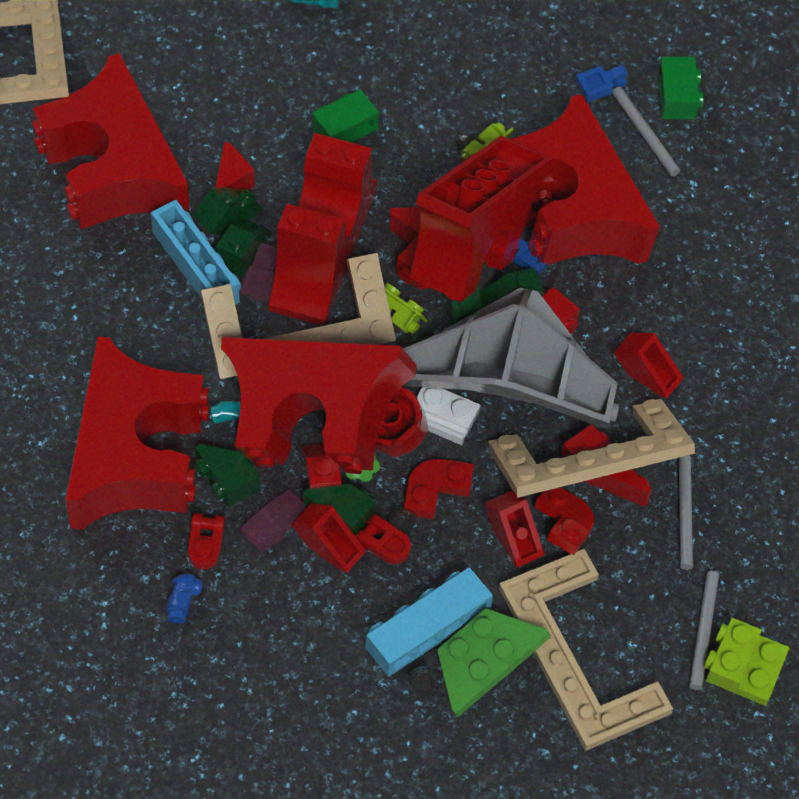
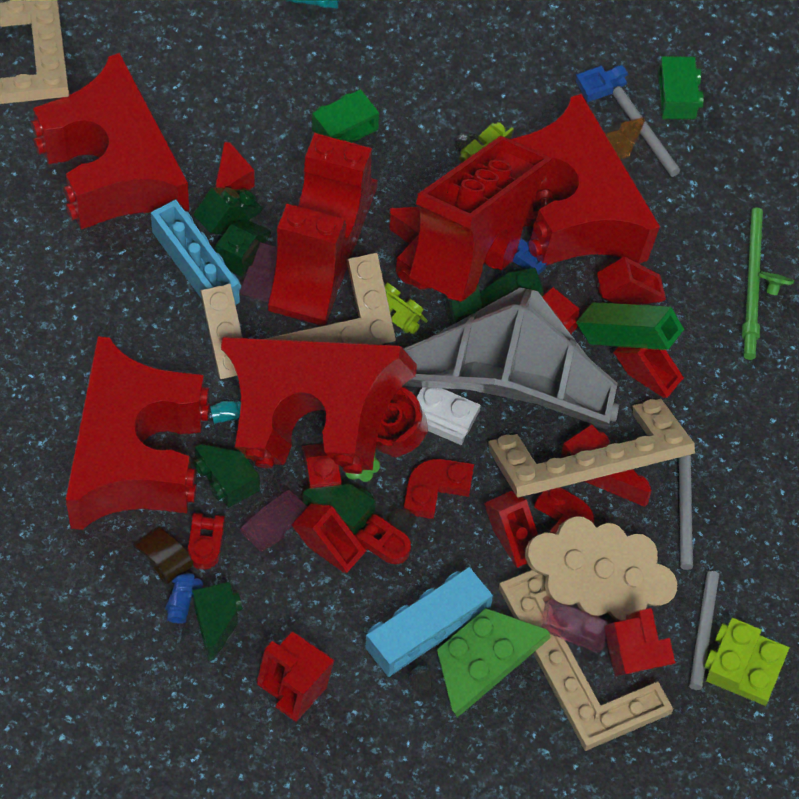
(165, 554): none -> dark brown panel
(216, 615): none -> dark green slope
(294, 674): none -> red plate
(574, 625): none -> clear pink plate
(600, 568): none -> tan plate
(625, 138): none -> clear orange slope
(630, 283): none -> red slope
(630, 325): none -> green brick
(636, 645): none -> red plate
(751, 328): none -> bright green bar
(775, 281): none -> bright green plant

